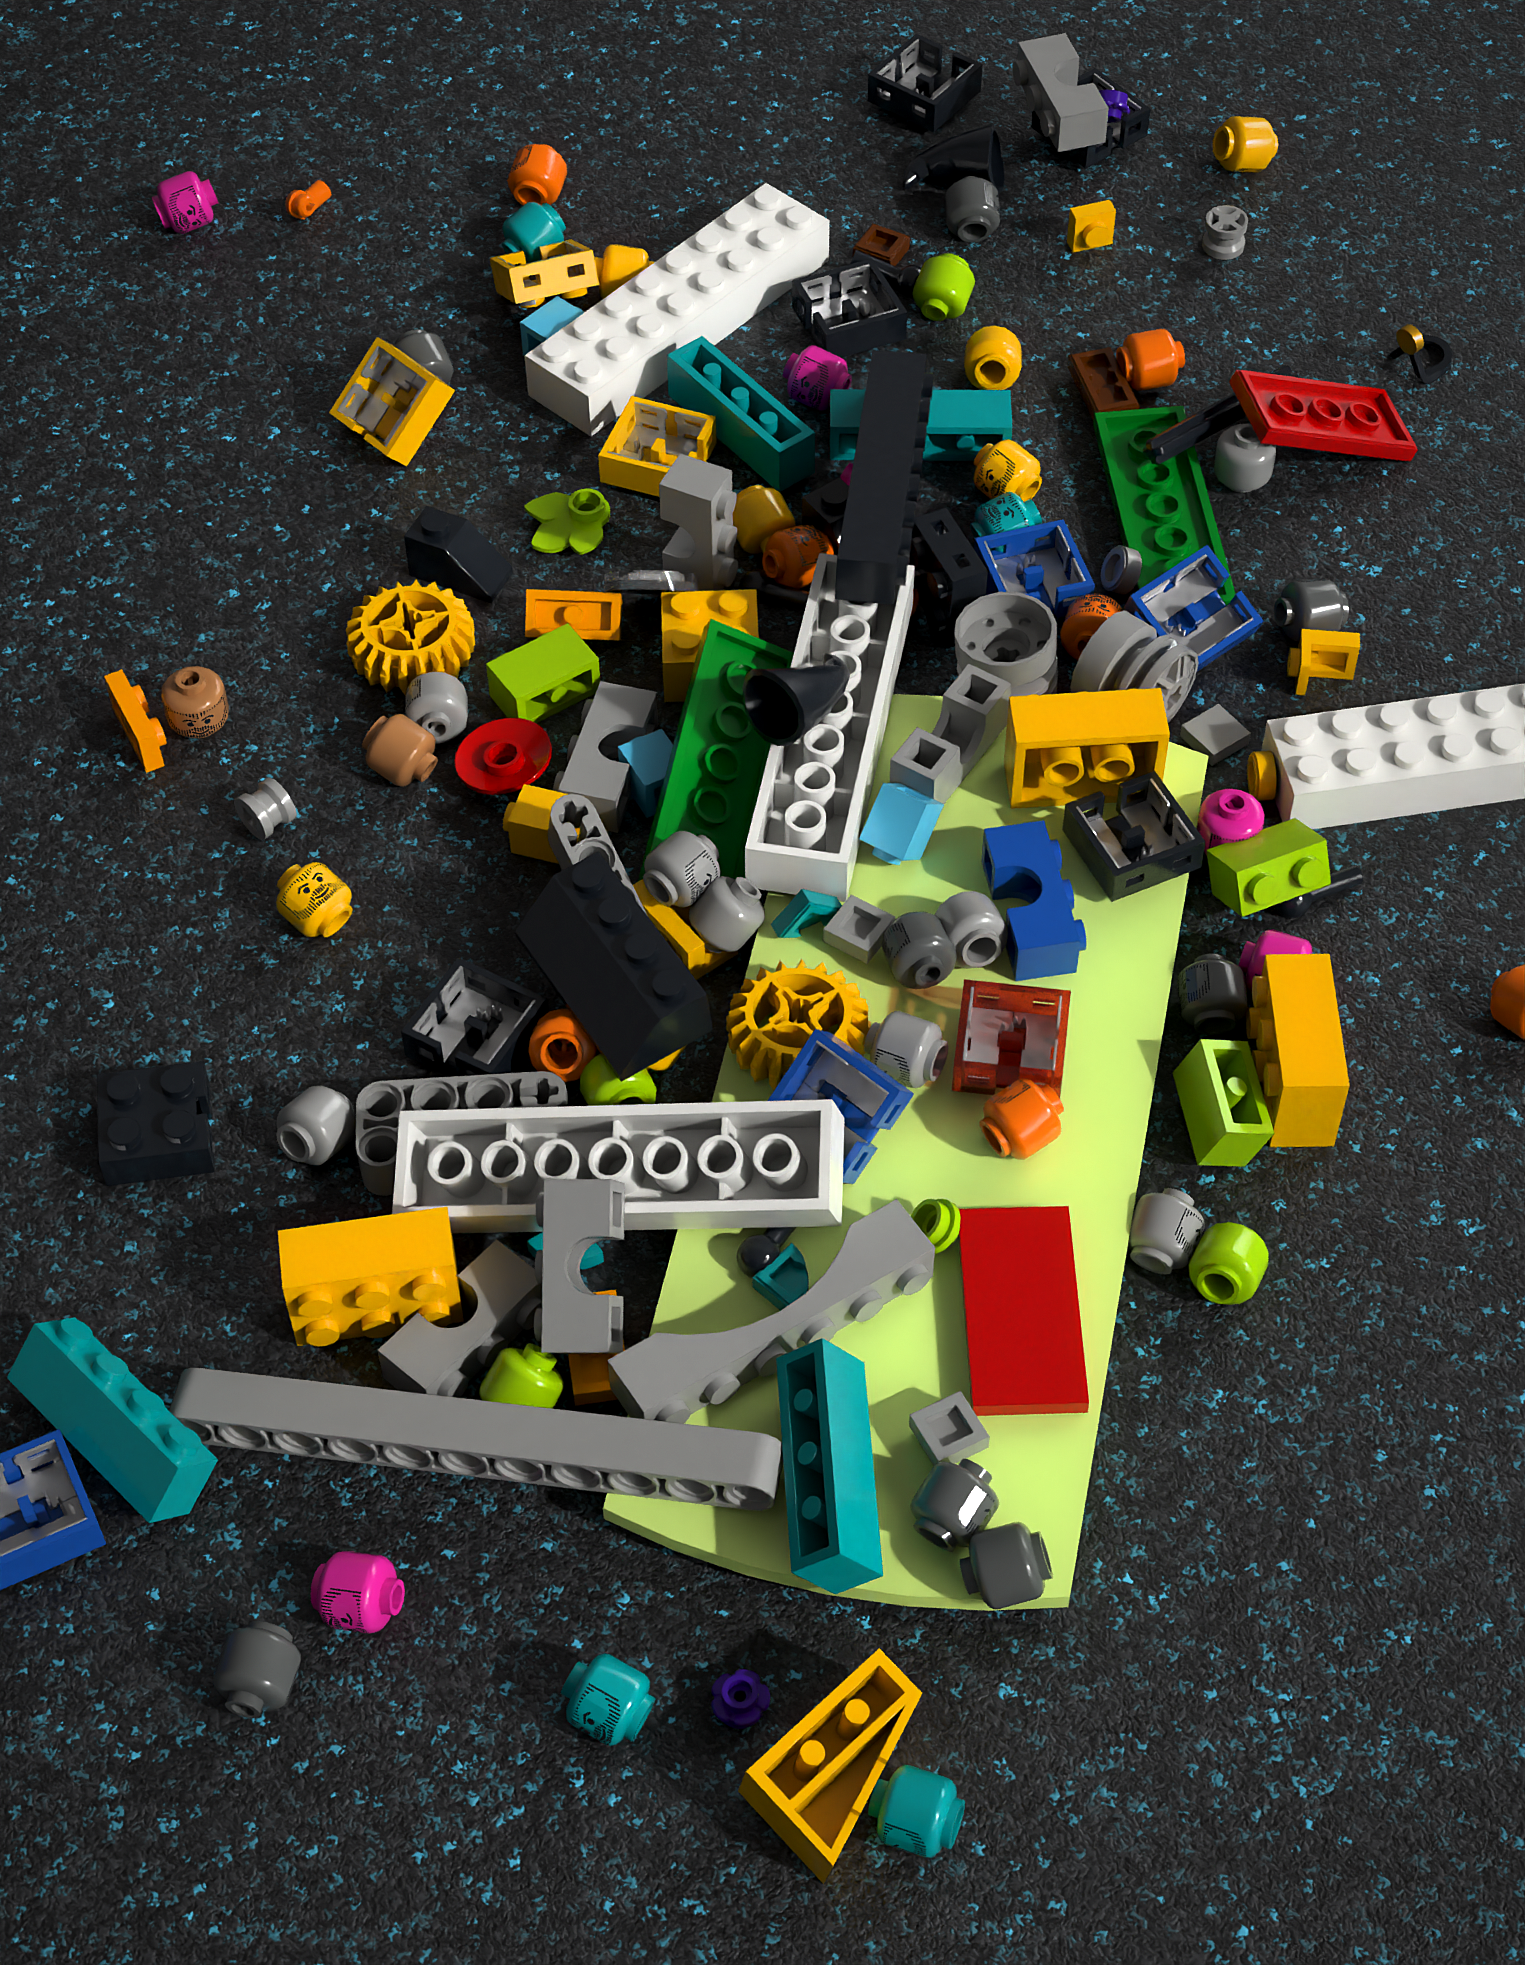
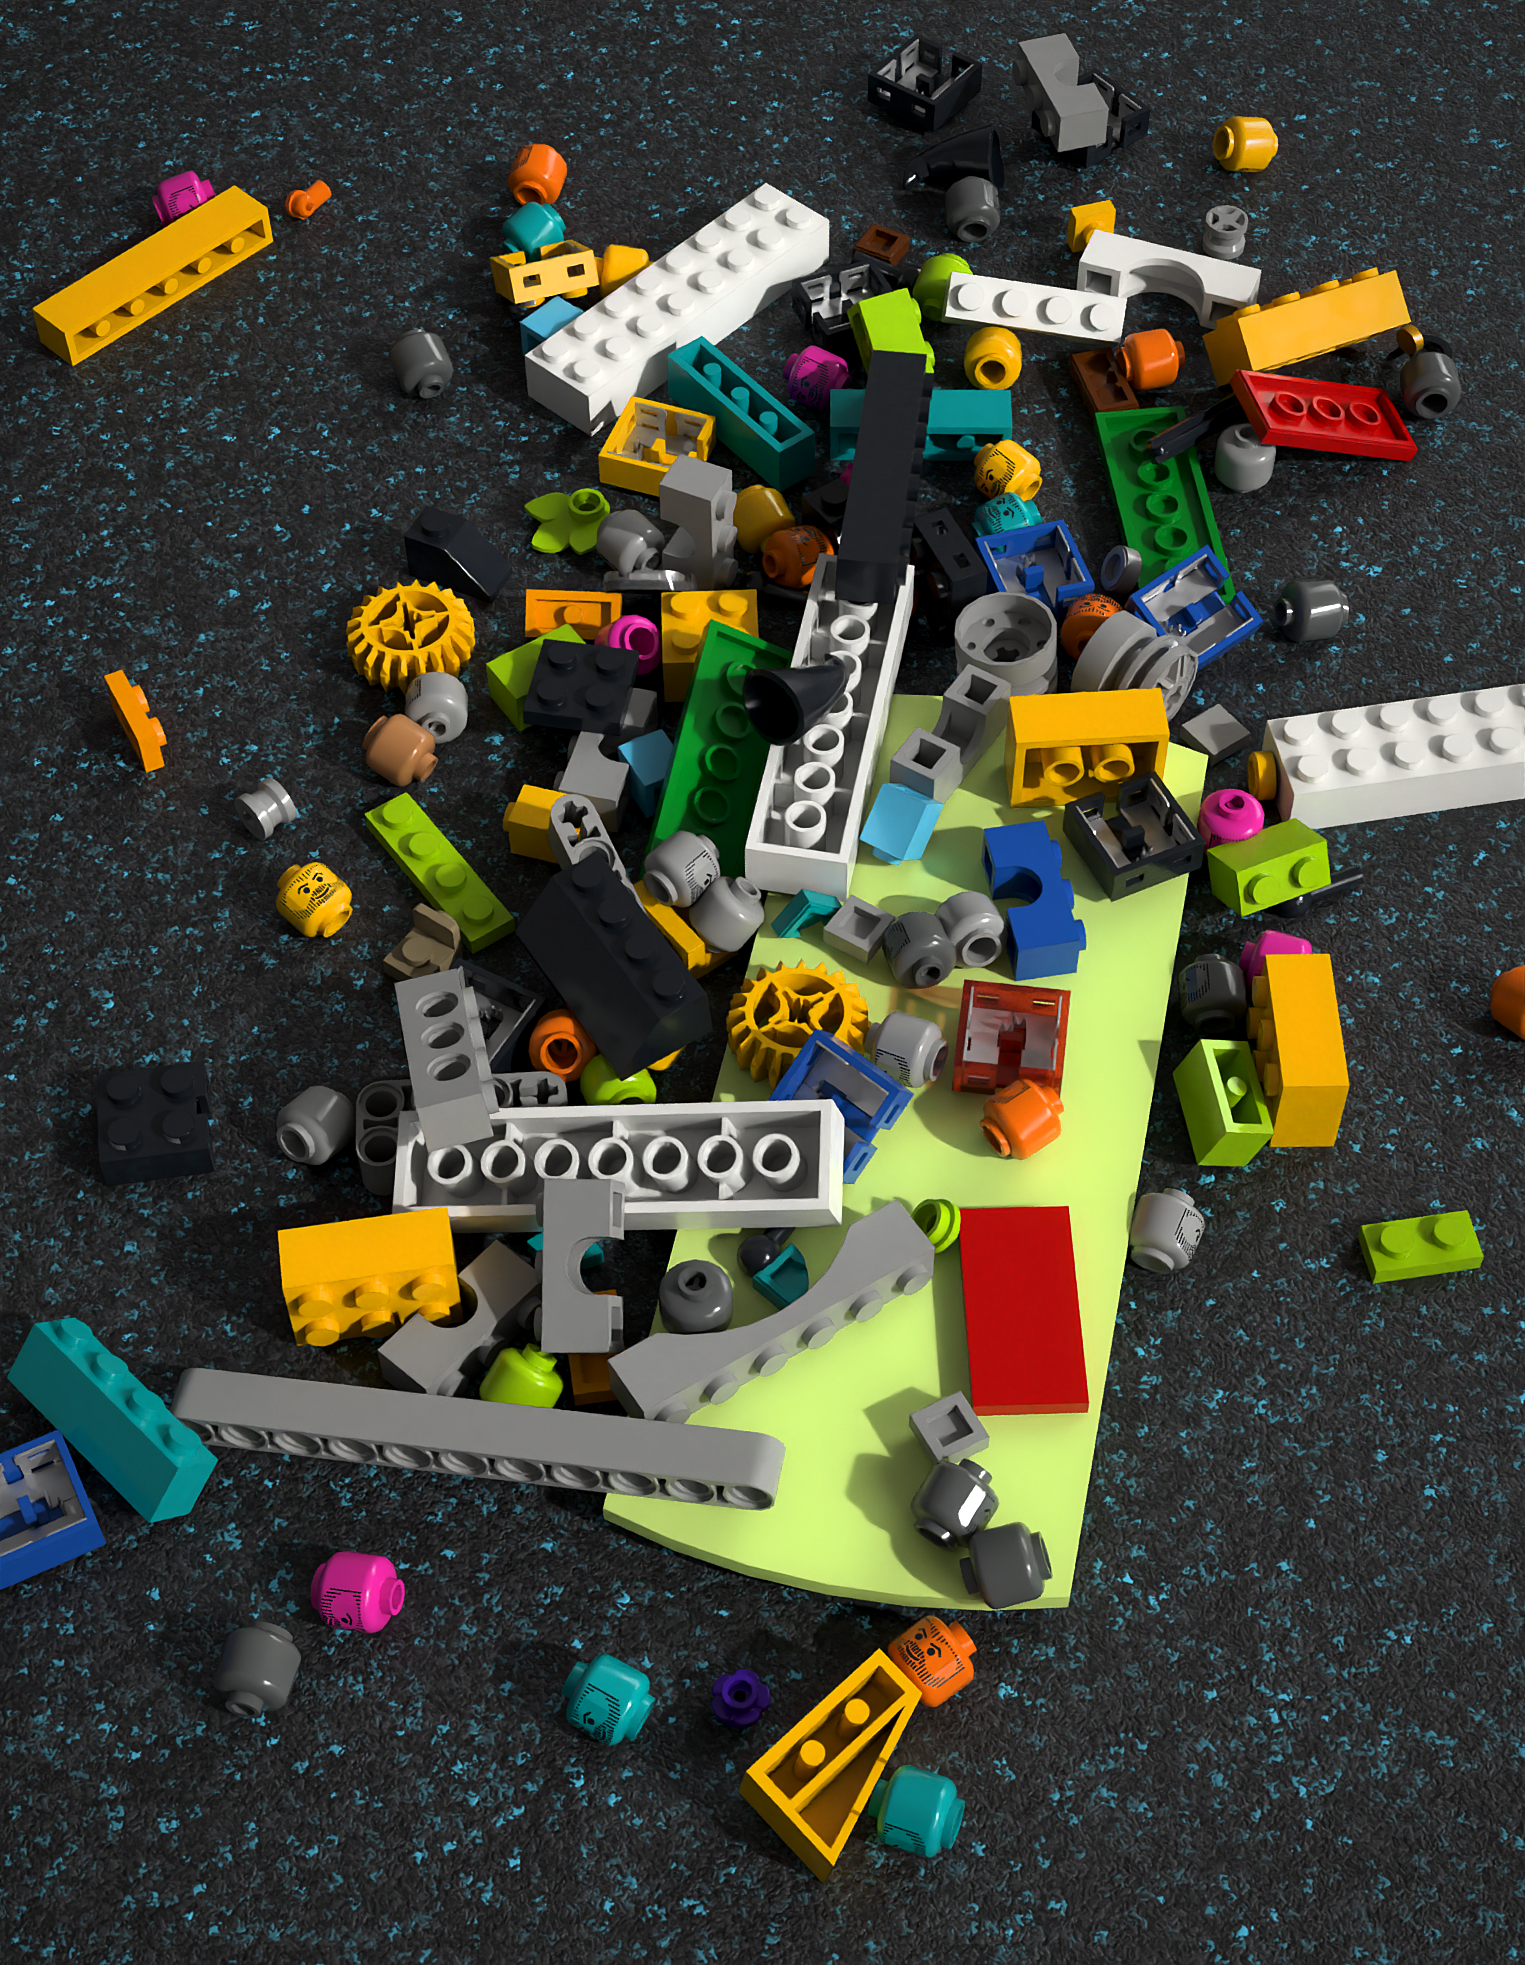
(152, 275): none -> yellow brick
(195, 702): medium nougat head -> none
(392, 399): yellow piece -> none
(427, 948): none -> dark tan bracket
(439, 871): none -> lime plate
(446, 1059): none -> light grey brick
(503, 756): red dish -> none
(581, 687): none -> black plate
(629, 542): none -> light grey head
(637, 634): none -> dark pink head
(695, 1298): none -> dark grey head
(828, 1467): teal brick -> none
(889, 324): none -> lime brick
(934, 1658): none -> orange head
(1034, 308): none -> white arch
(1116, 103): dark purple plate -> none
(1132, 266): none -> white arch
(1228, 1263): lime head -> none
(1306, 324): none -> yellow brick
(1324, 656): yellow bracket -> none
(1420, 1246): none -> lime plate
(1430, 385): none -> dark grey head

